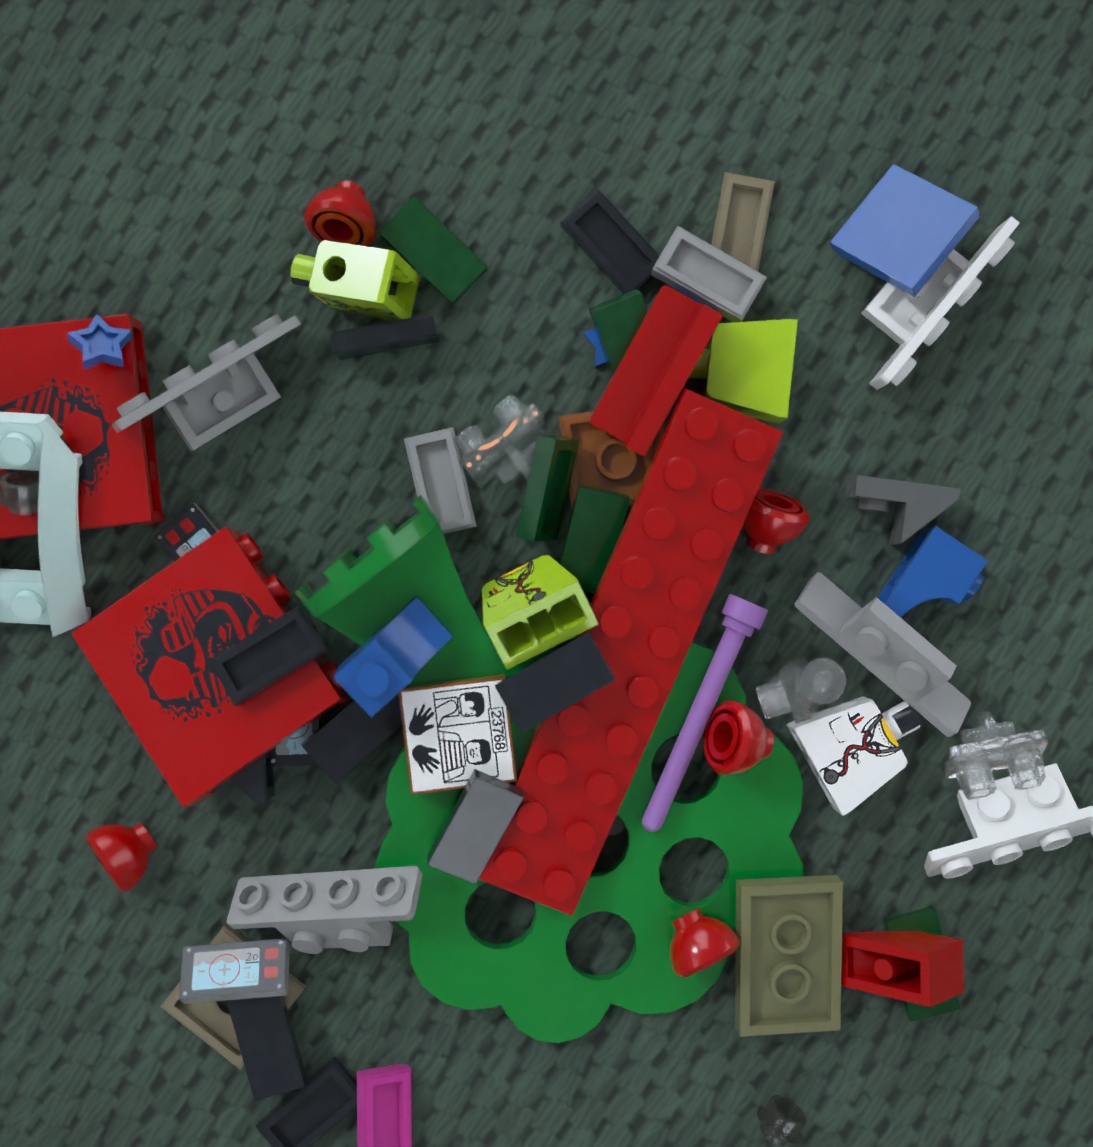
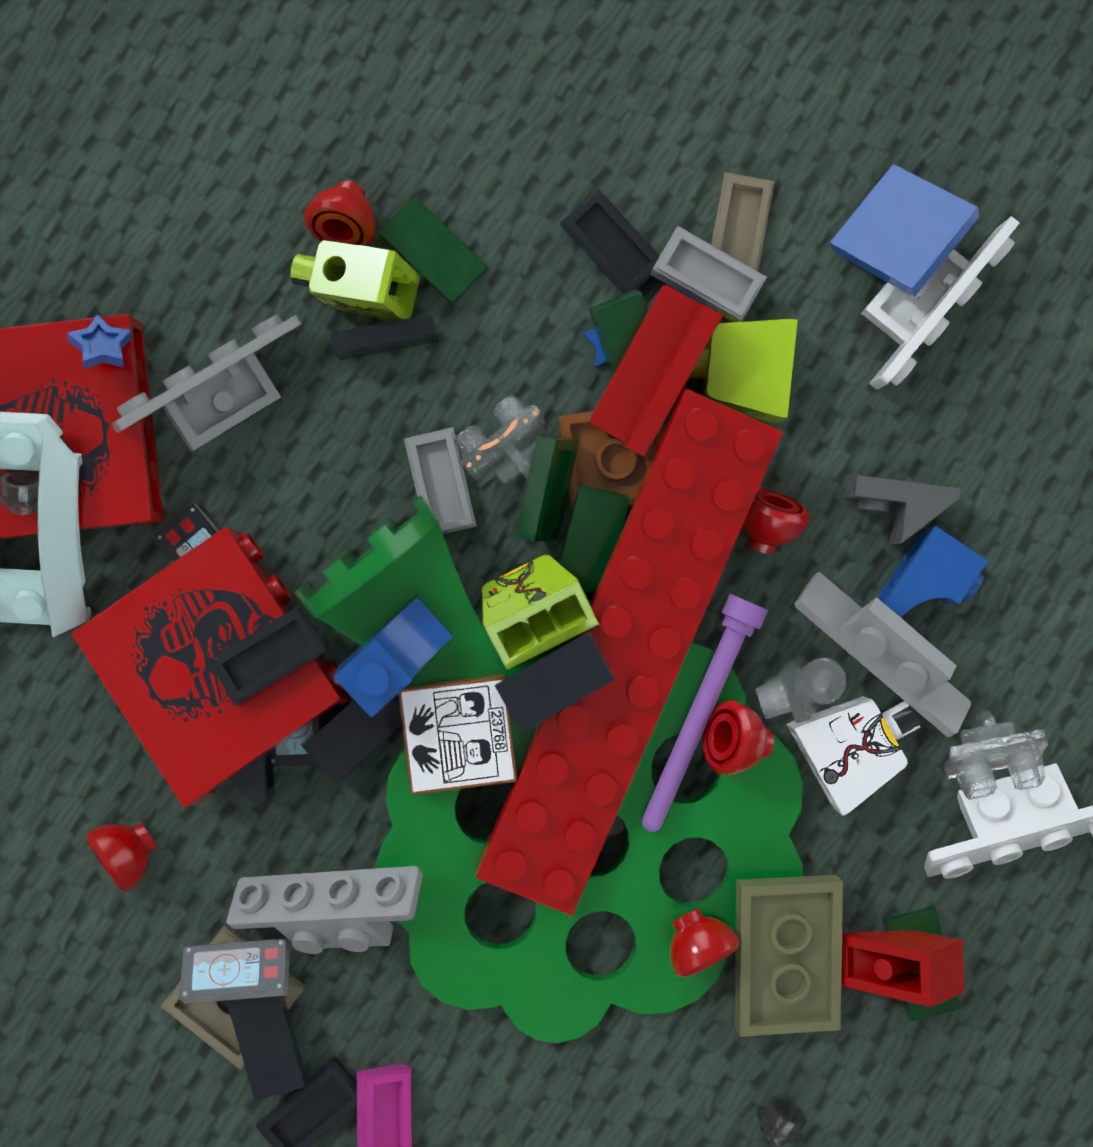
(475, 826): tile -> none

